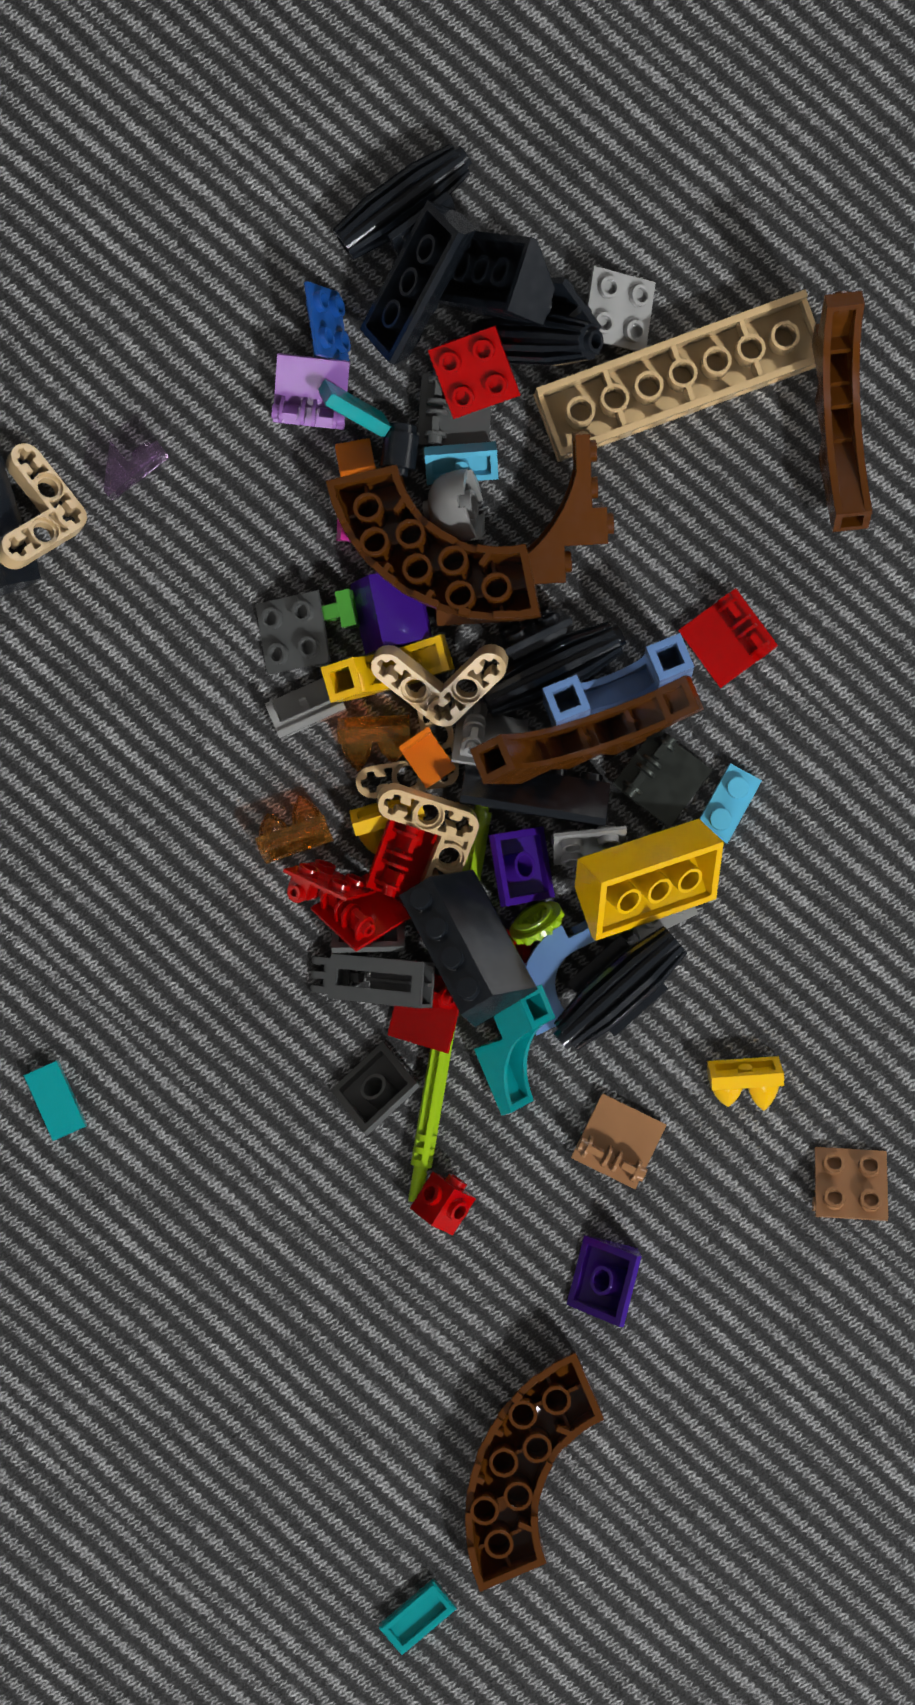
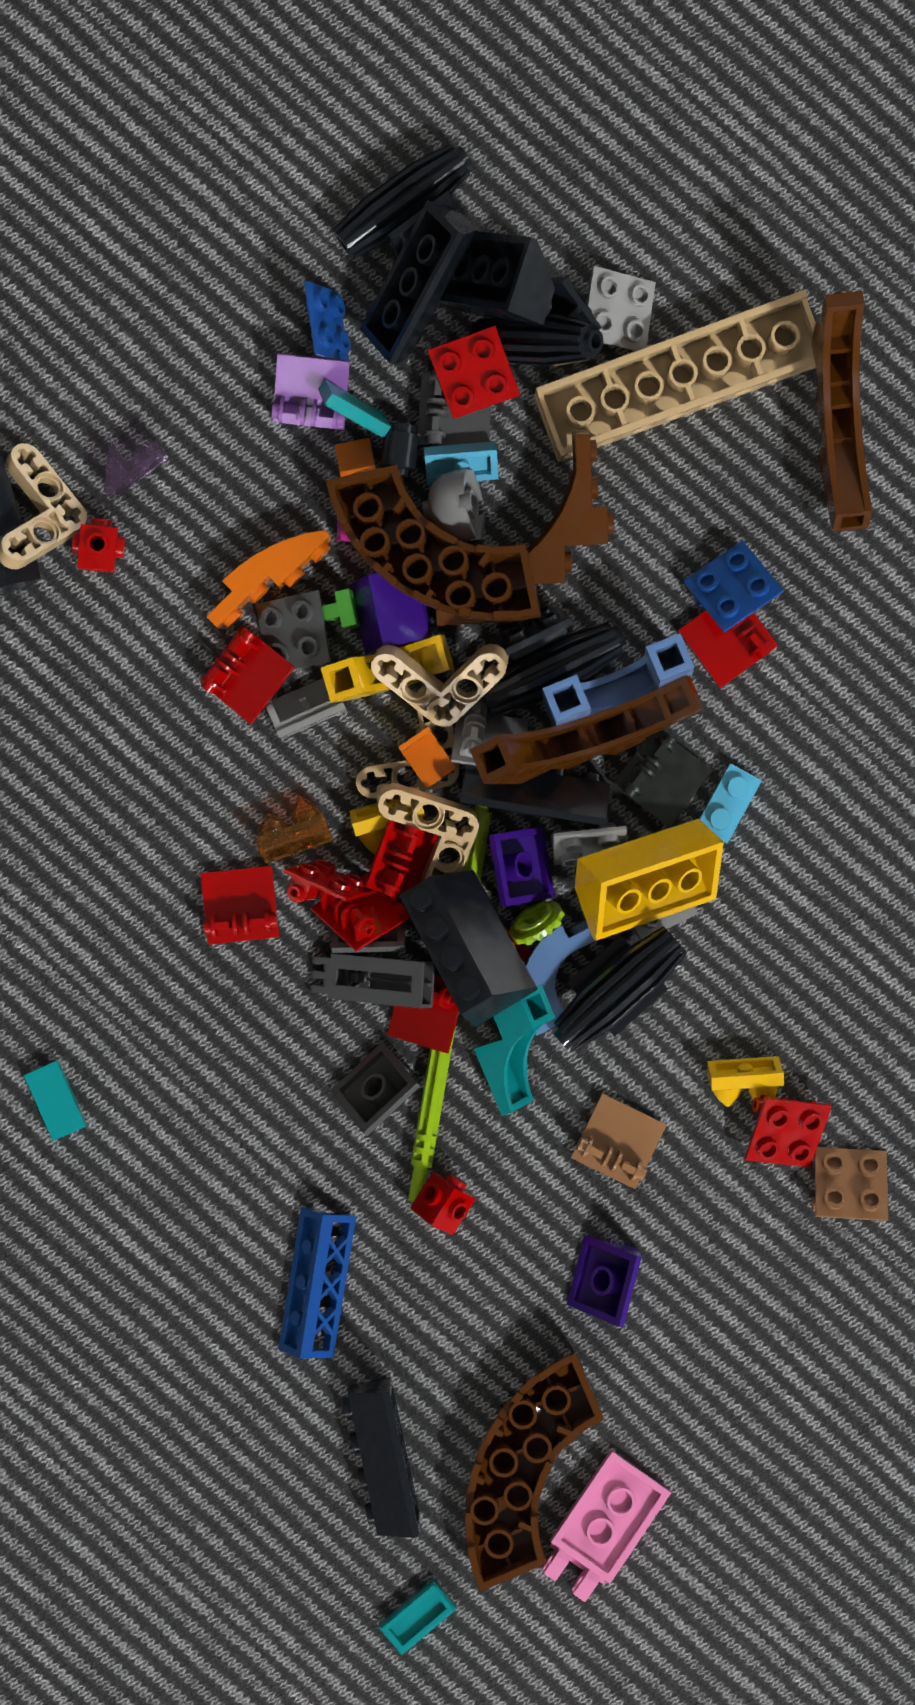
(104, 559): none -> red brick
(239, 905): none -> red hinge
(246, 674): none -> red hinge
(279, 563): none -> orange slope
(310, 1284): none -> blue fence
(358, 733): clear orange tile -> none
(384, 1458): none -> black slope
(605, 1524): none -> bright pink tile
(733, 586): none -> blue hinge
(786, 1130): none -> red hinge

